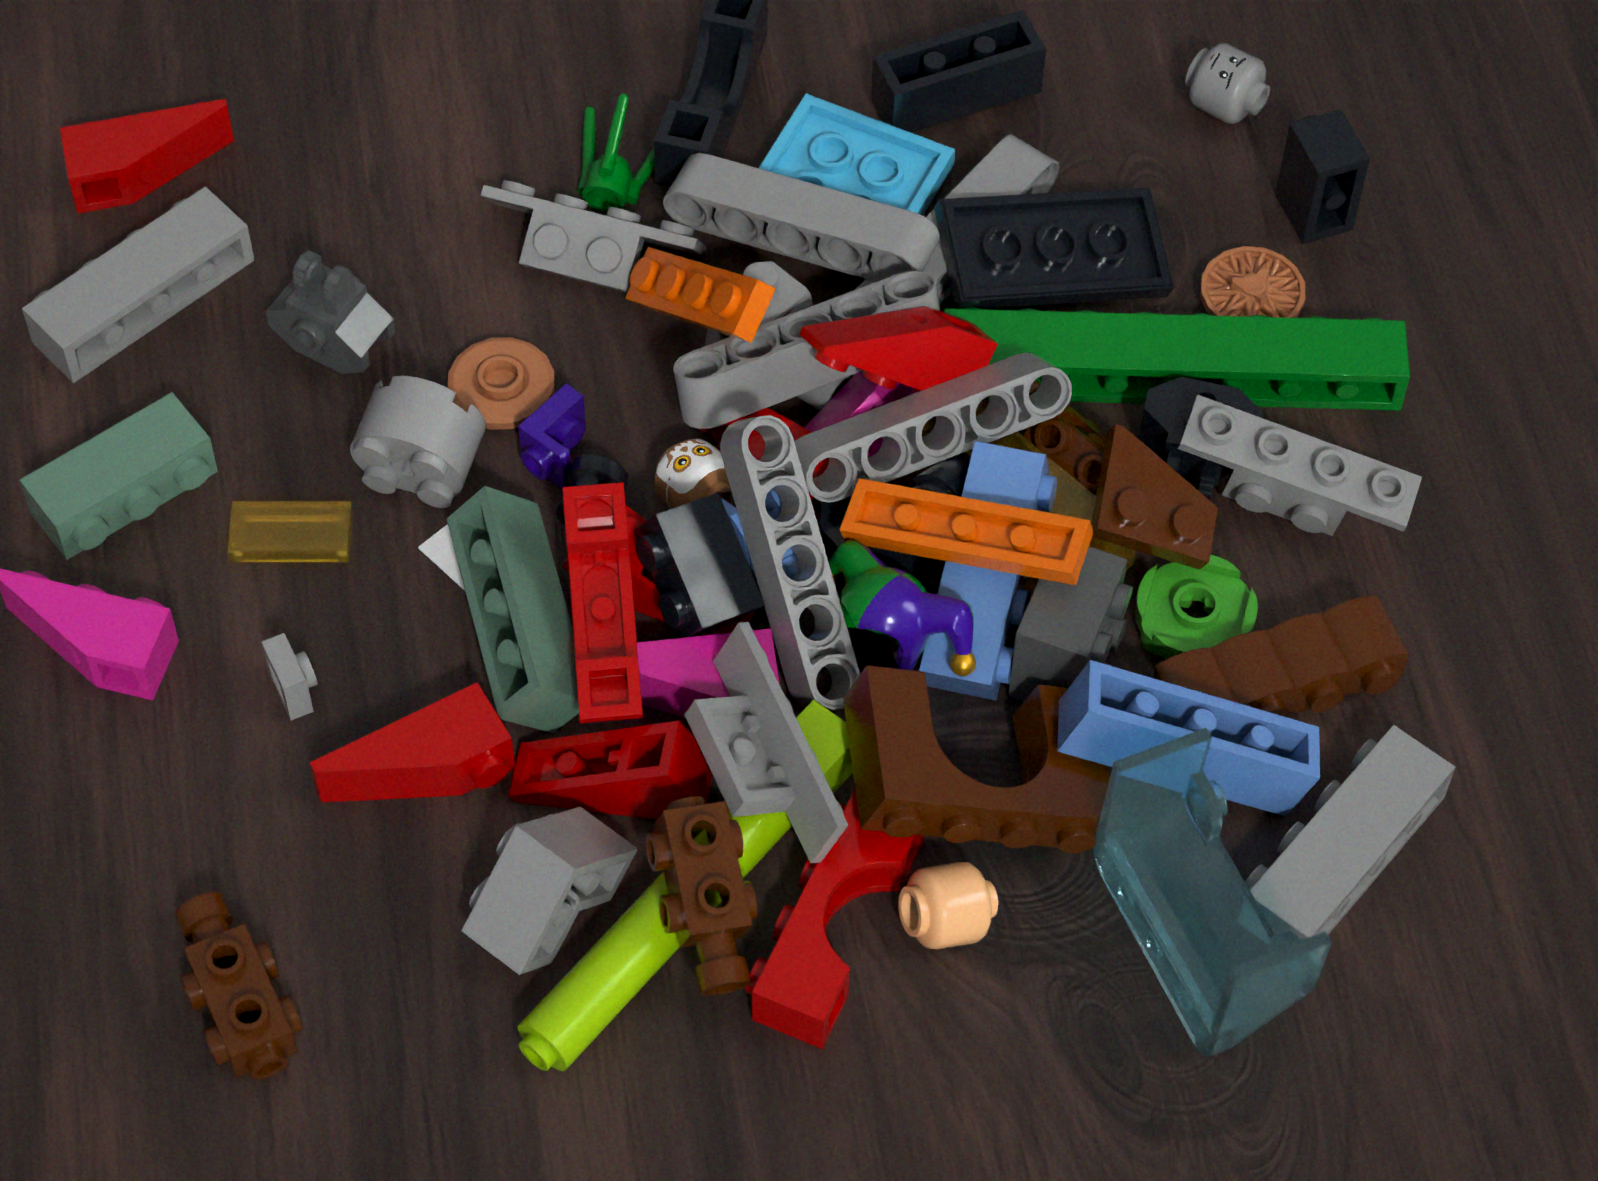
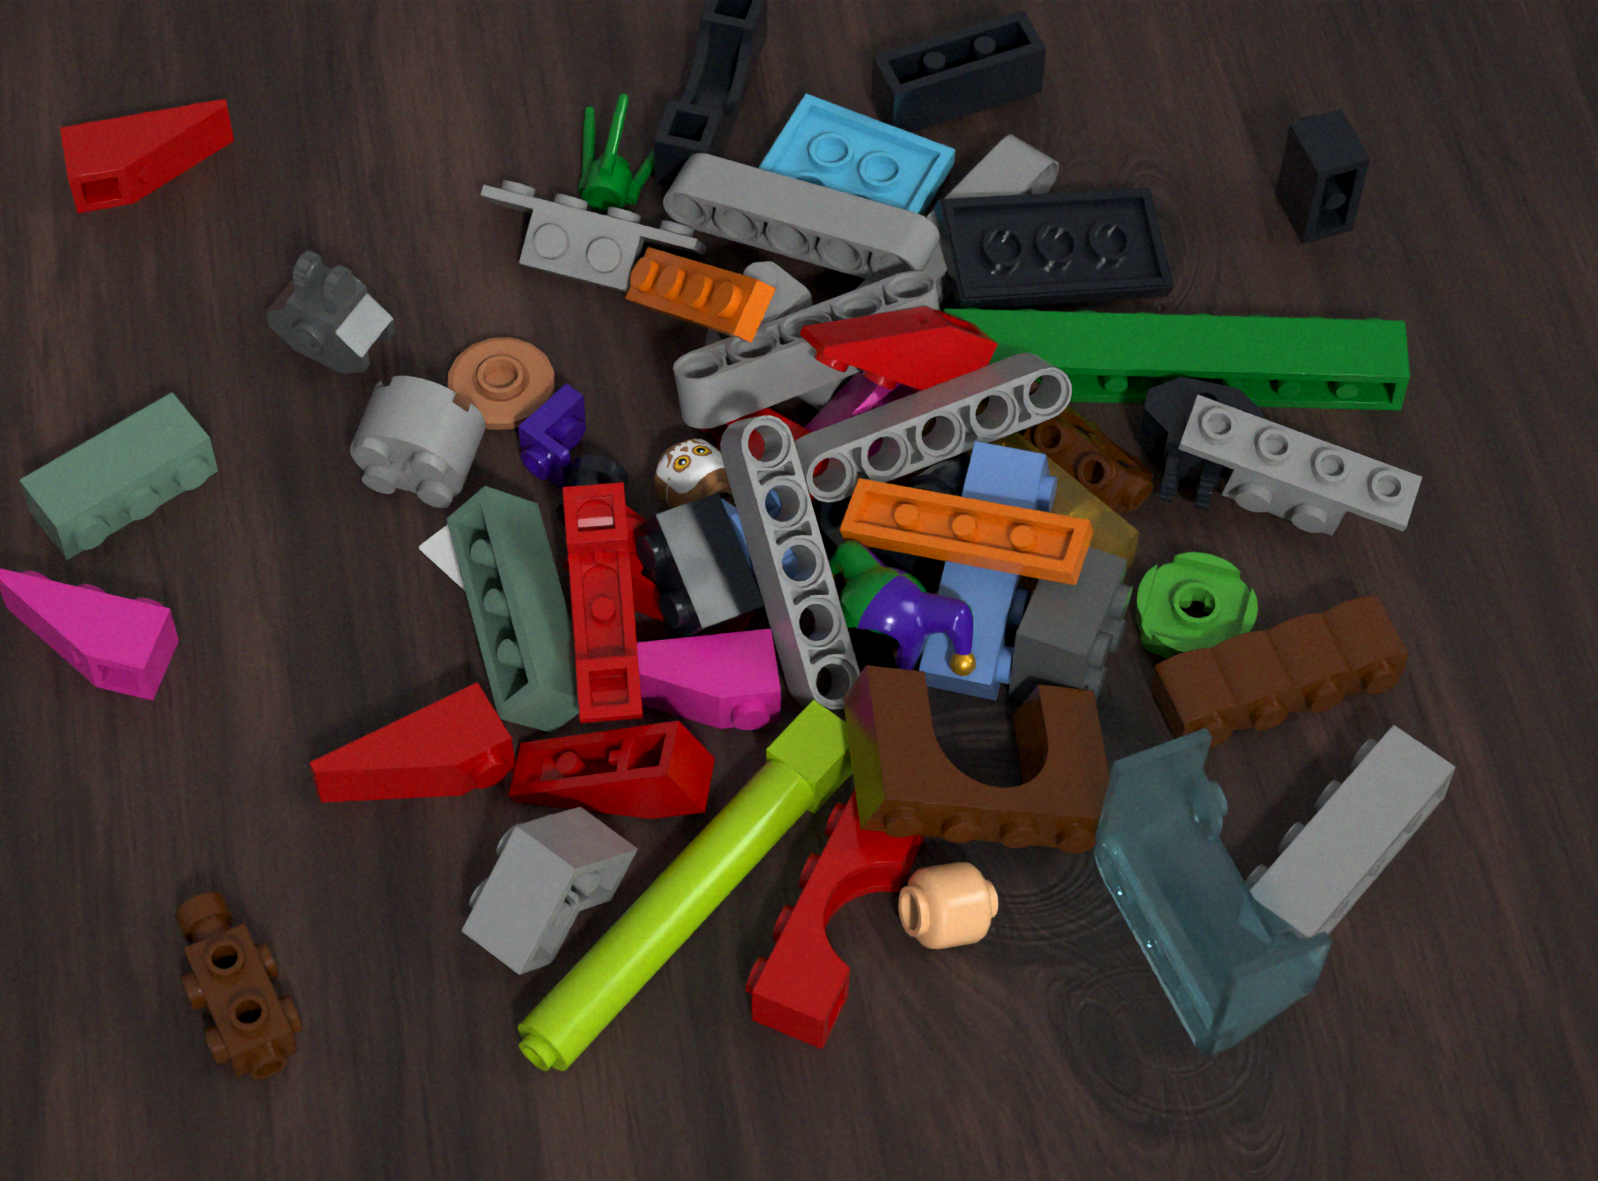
(138, 284): light grey brick -> none
(290, 531): clear yellow tile -> none
(290, 674): light grey plate -> none
(689, 873): reddish brown brick -> none
(761, 750): light grey bracket -> none
(1150, 505): reddish brown wing -> none
(1227, 83): light grey head -> none
(1251, 755): medium blue brick -> none
(1252, 283): nougat wheel -> none

